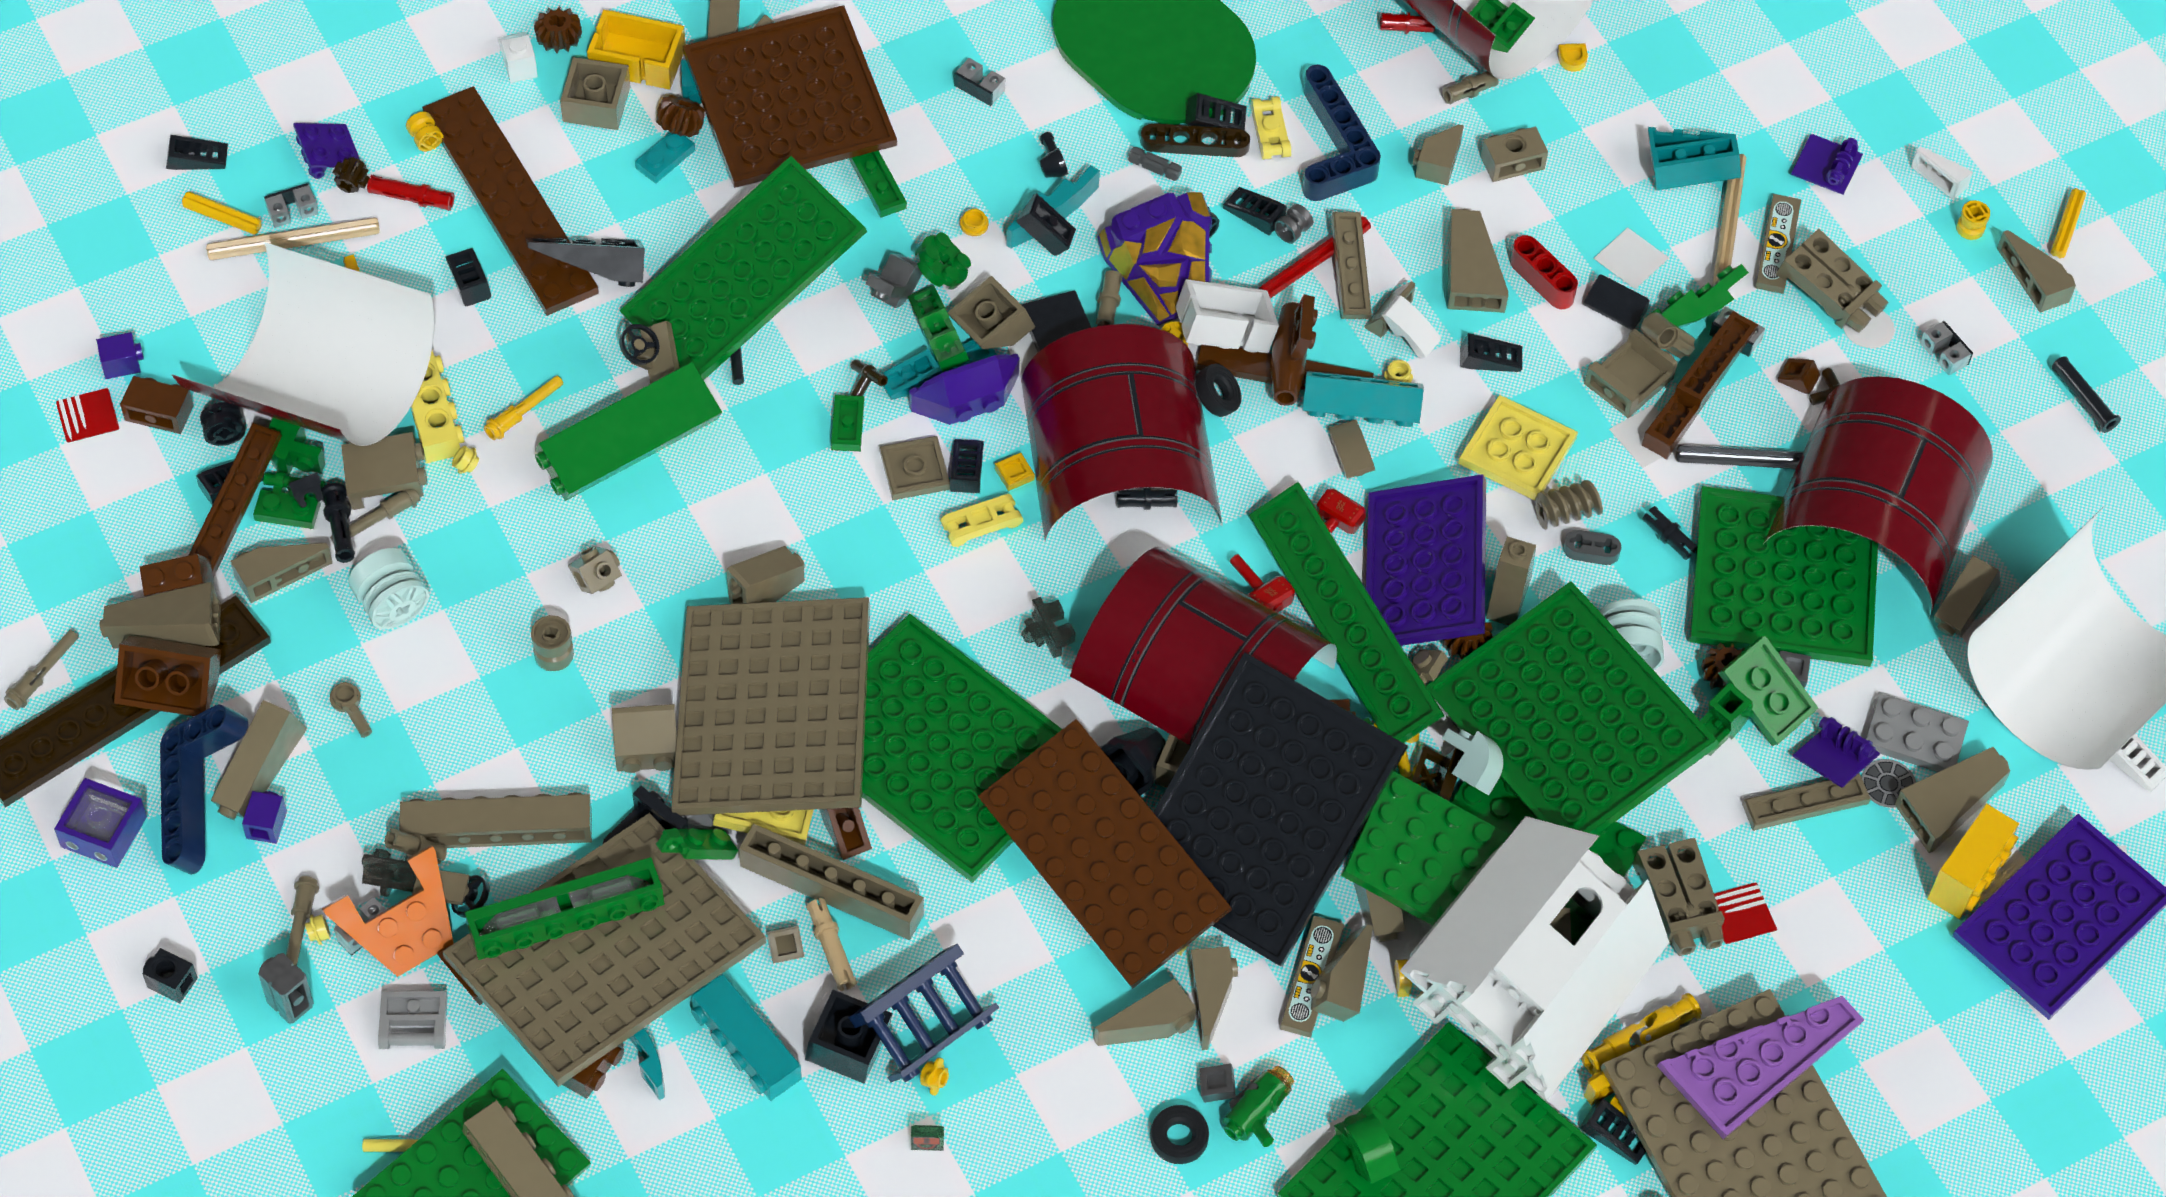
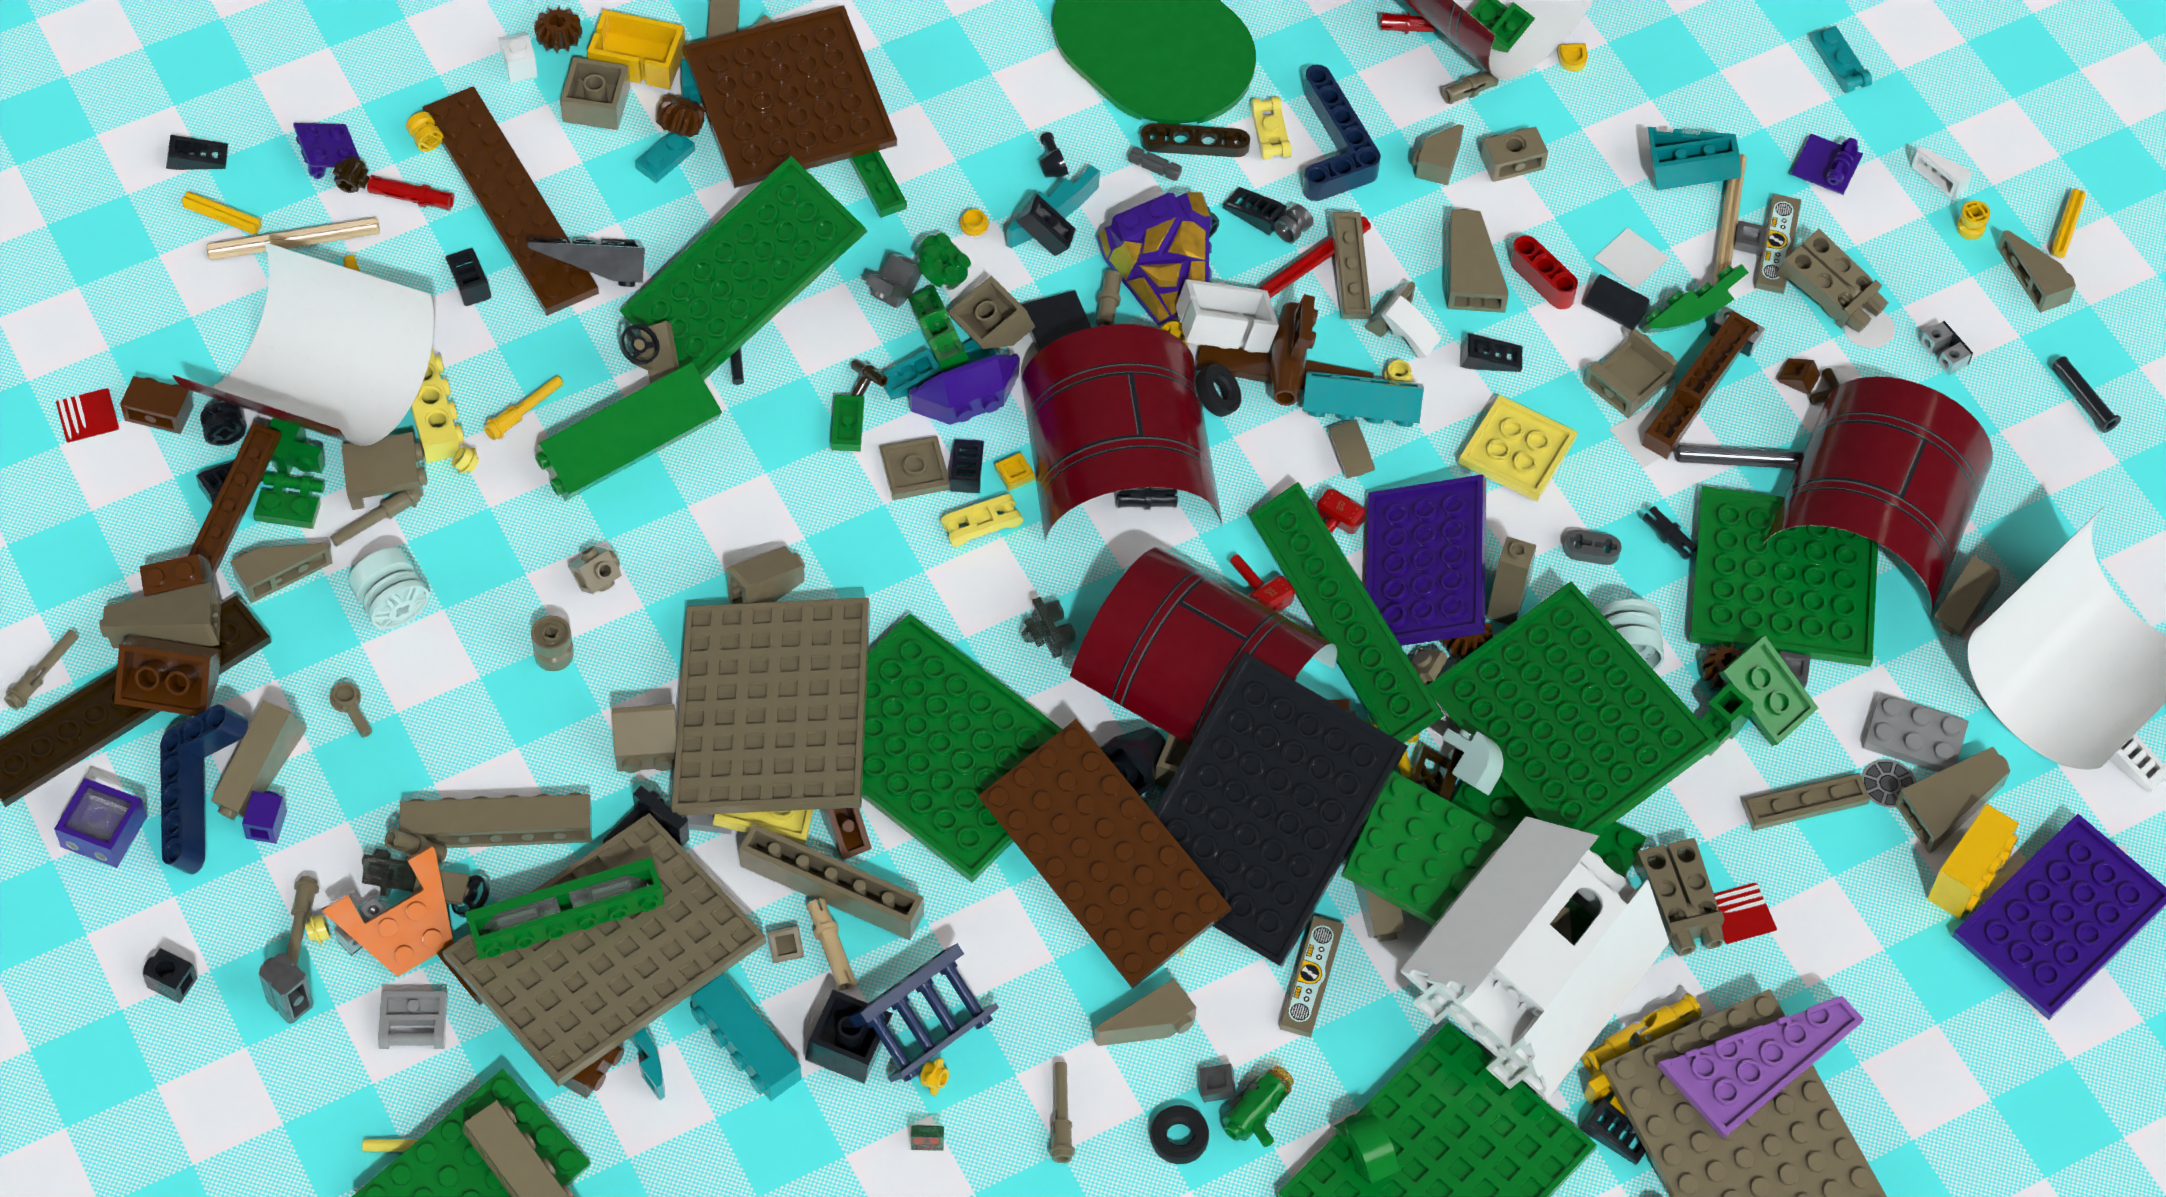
(119, 355): dark purple brick -> none
(300, 195): flat silver piece -> none
(303, 486): black tile -> none
(337, 513): black pin -> none
(698, 843): green hinge -> none
(987, 91): piece -> none
(1061, 1127): none -> dark tan pin
(1198, 112): black slope -> none
(1212, 980): dark tan slope -> none
(1341, 983): dark tan slope -> none
(1403, 984): yellow tile -> none
(1567, 501): dark tan piece -> none
(1668, 335): dark tan piece -> none
(1750, 238): none -> flat silver plate
(1837, 752): dark purple hinge -> none
(1840, 59): none -> teal plate

